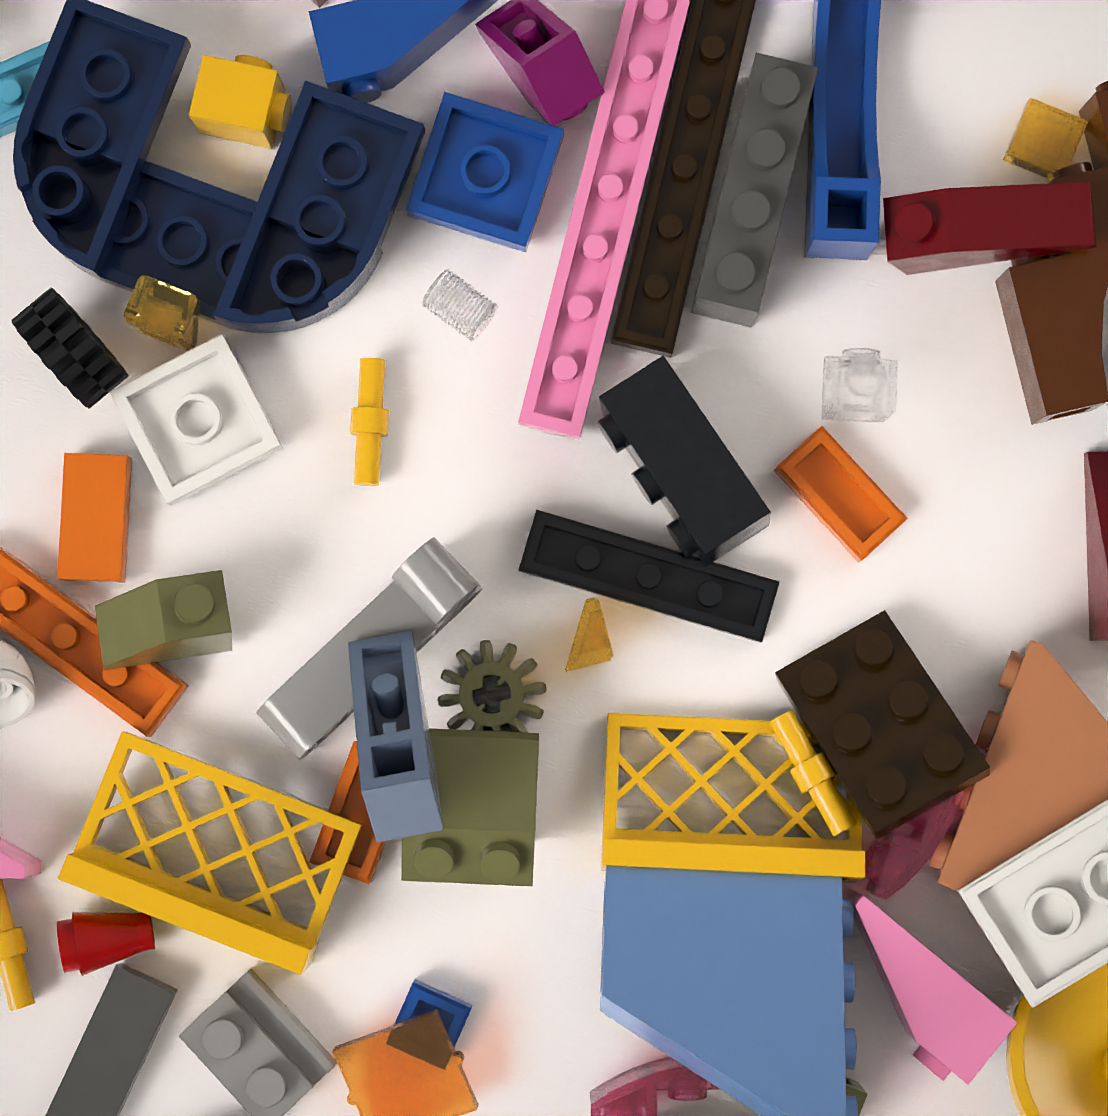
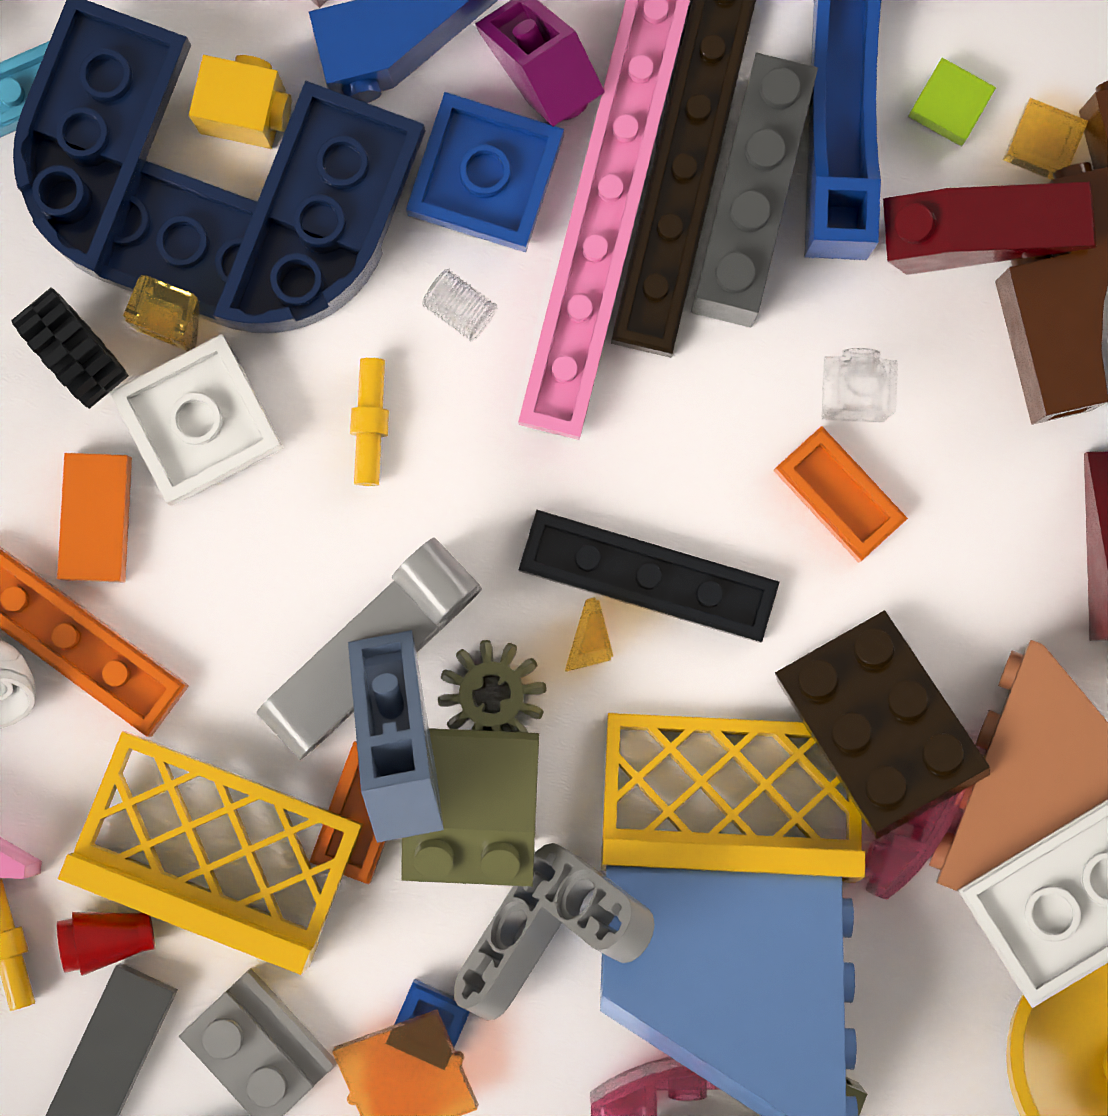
(165, 621): olive slope -> none
(560, 884): none -> light grey beam
(682, 462): black brick -> none
(813, 773): yellow bar -> none
(934, 1003): bright pink slope -> none
(952, 102): none -> lime tile

